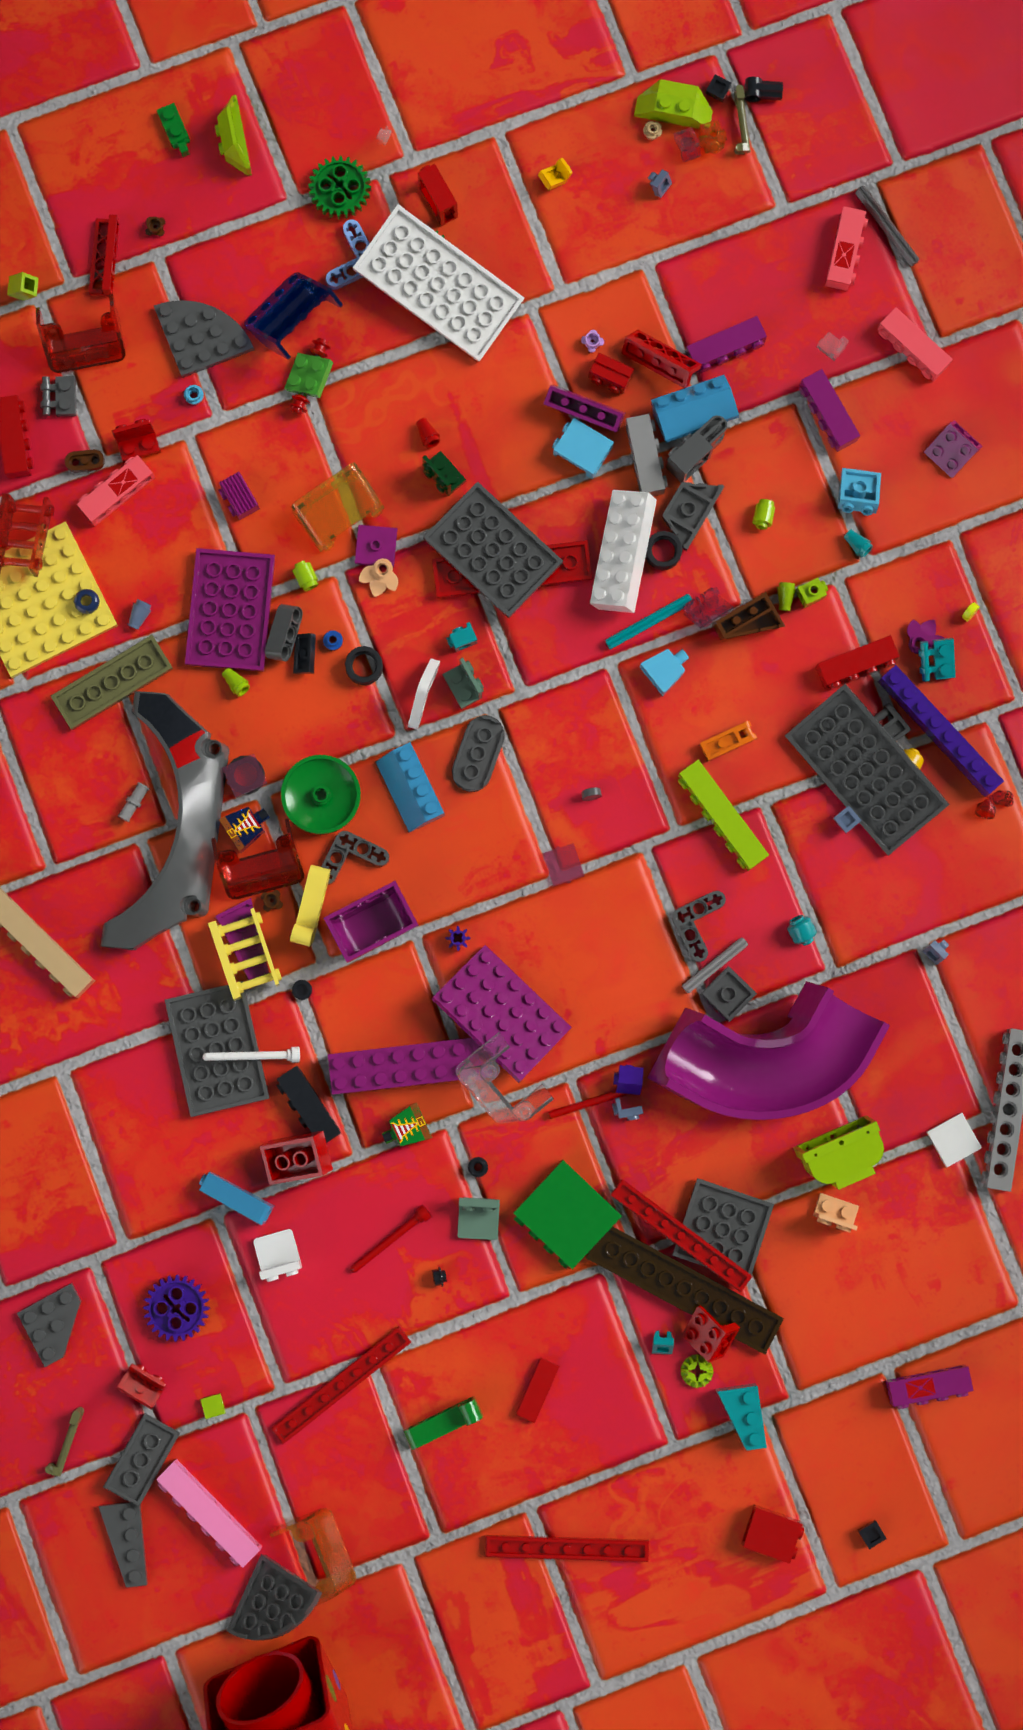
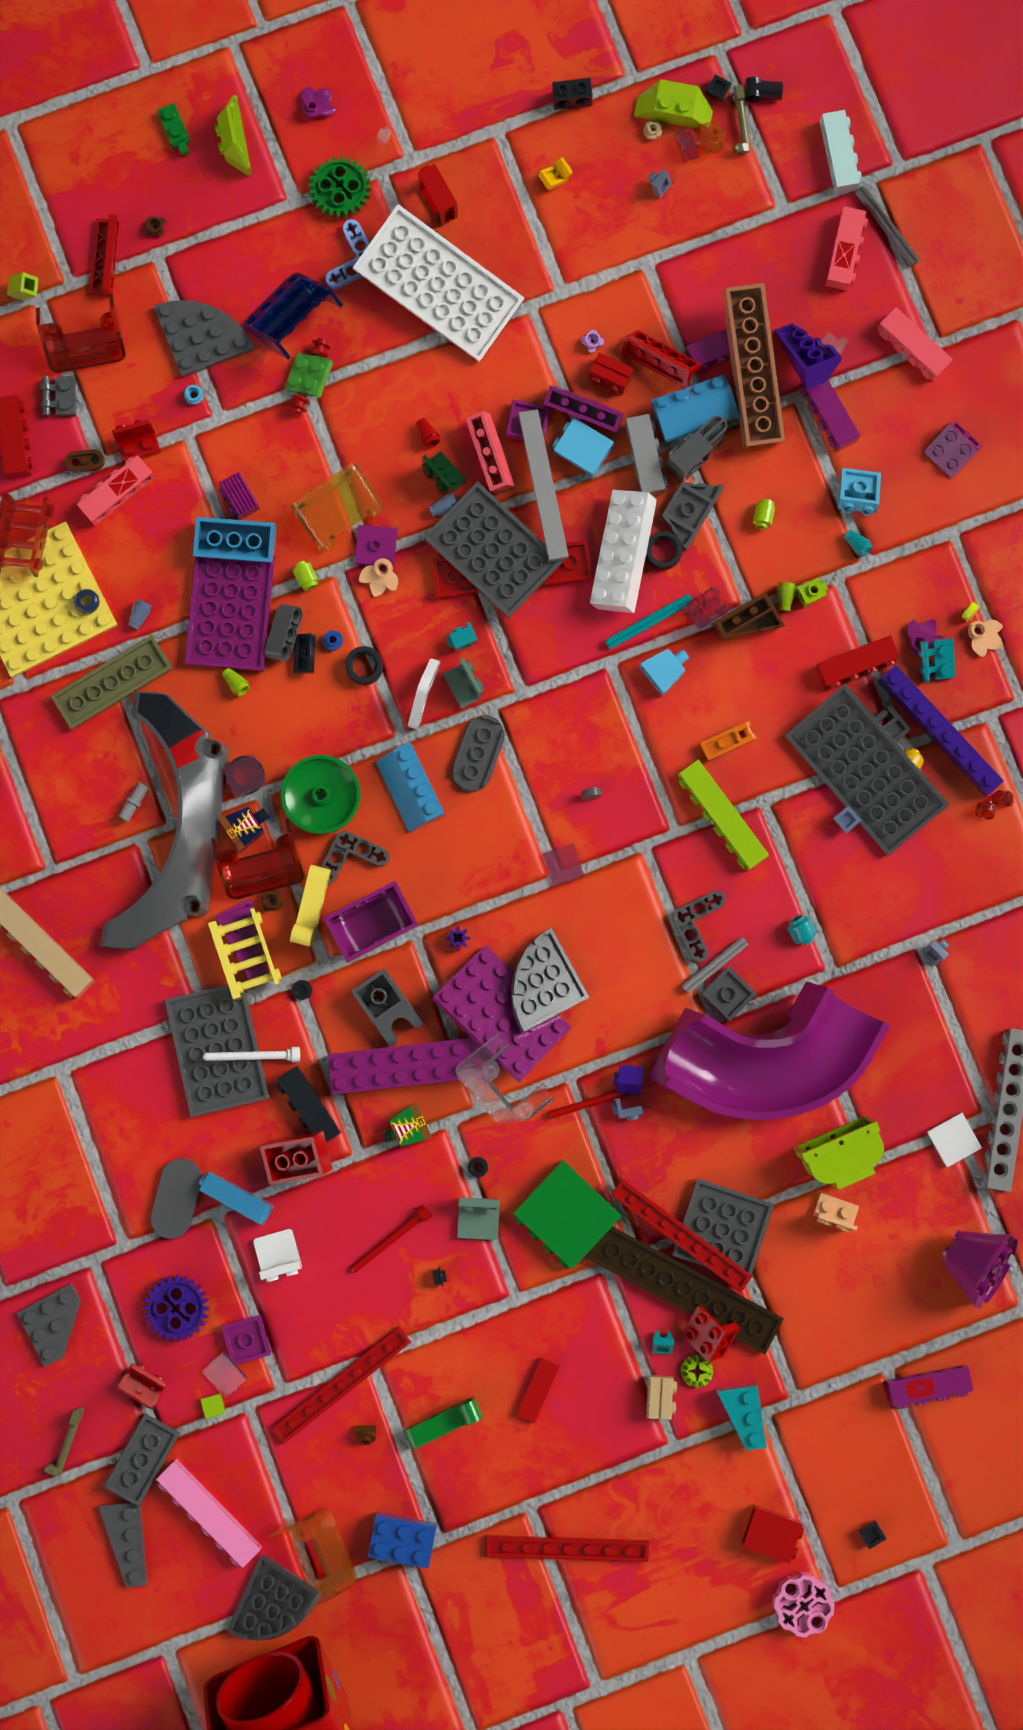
(176, 1198): none -> dark grey tile
(224, 1374): none -> clear pink piece
(234, 539): none -> dark azure slope
(246, 1339): none -> magenta plate
(319, 101): none -> magenta plate
(365, 1434): none -> reddish brown plate
(385, 1011): none -> dark grey brick
(402, 1540): none -> blue brick
(443, 505): none -> sand blue cone
(490, 452): none -> coral brick
(513, 427): none -> magenta plate
(543, 485): none -> light grey tile
(544, 983): none -> plate
(572, 93): none -> black brick
(660, 1396): none -> tan brick
(753, 365): none -> nougat brick
(795, 1610): none -> bright pink connector
(808, 356): none -> dark purple wedge
(839, 152): none -> light aqua brick
(979, 1263): none -> magenta cone
(987, 638): none -> light nougat plate

